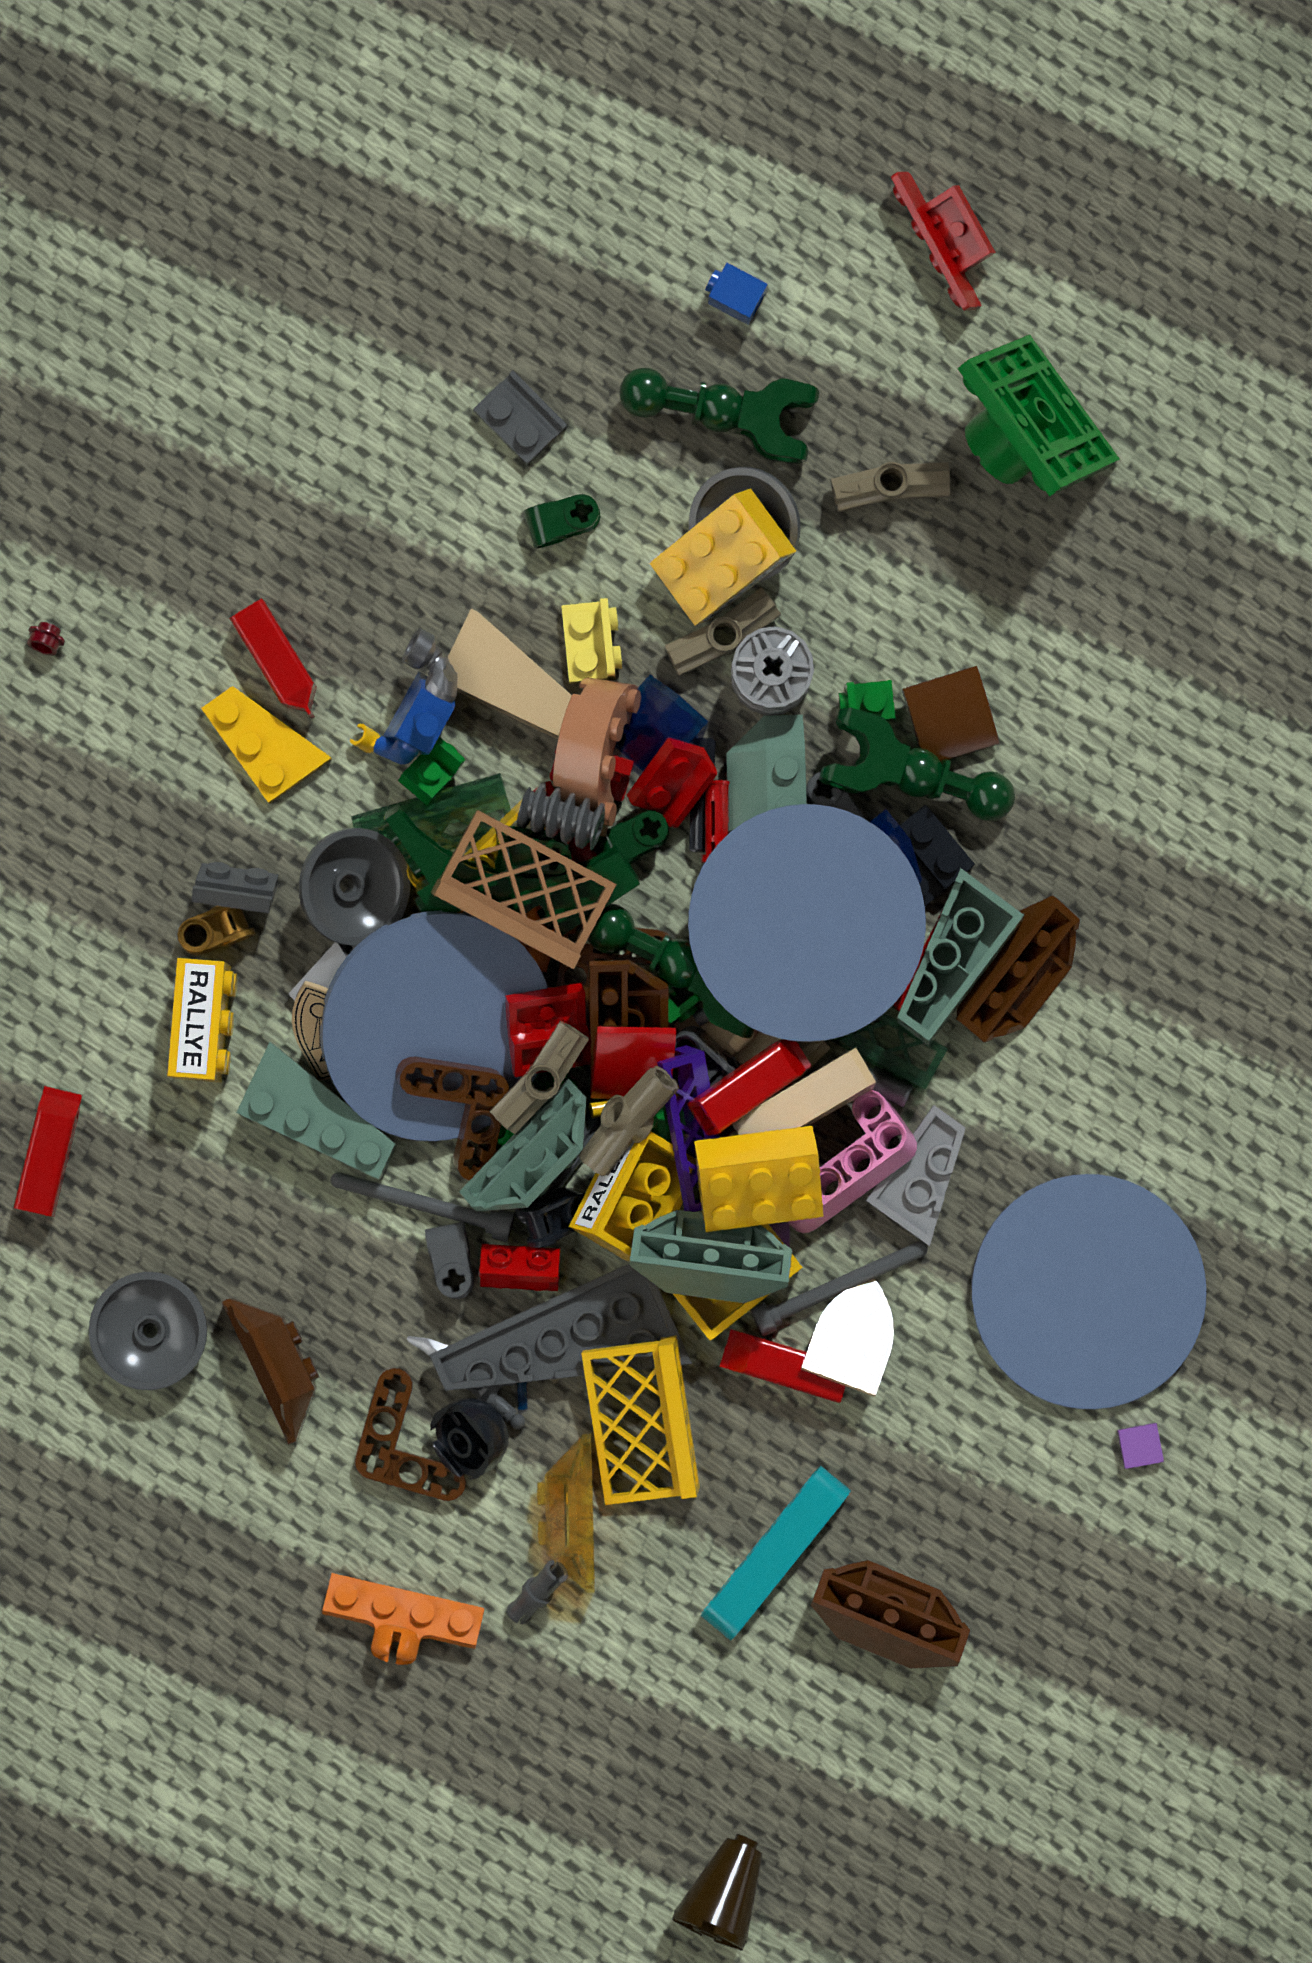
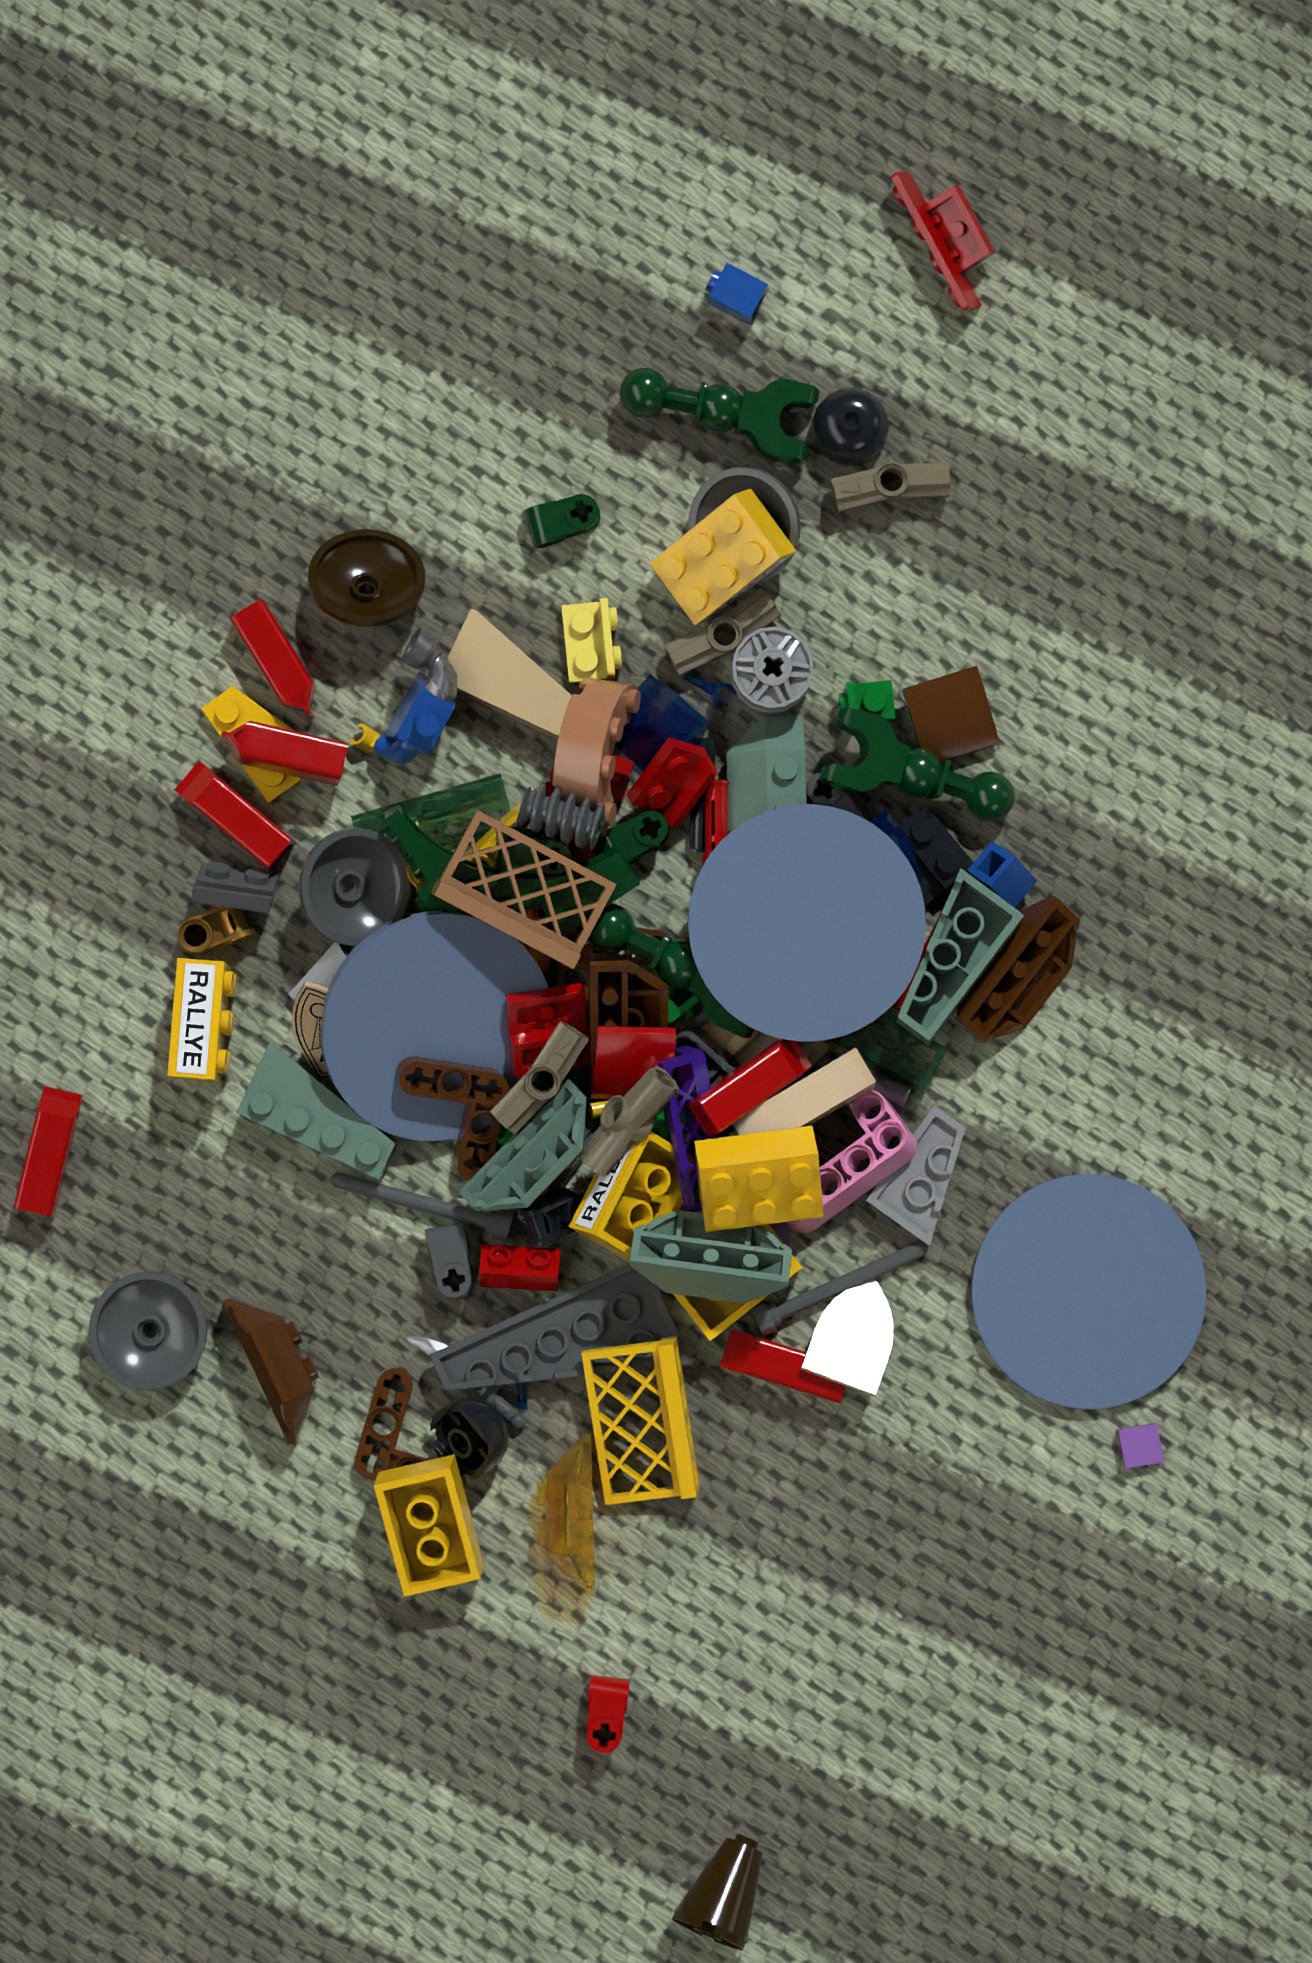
(45, 638): dark red plate -> none
(234, 815): none -> red piece
(287, 752): none -> red piece
(369, 564): none -> dark brown dish
(401, 1616): orange plate -> none
(429, 1525): none -> yellow brick
(432, 772): green bracket -> none
(520, 418): dark grey plate -> none
(537, 1592): dark grey pin -> none
(606, 1705): none -> red piece
(709, 687): none -> clear blue hand
(775, 1553): teal beam -> none
(850, 427): none -> black cylinder
(890, 1615): reddish brown wedge -> none
(1002, 874): none -> blue brick
(1031, 420): green piece -> none

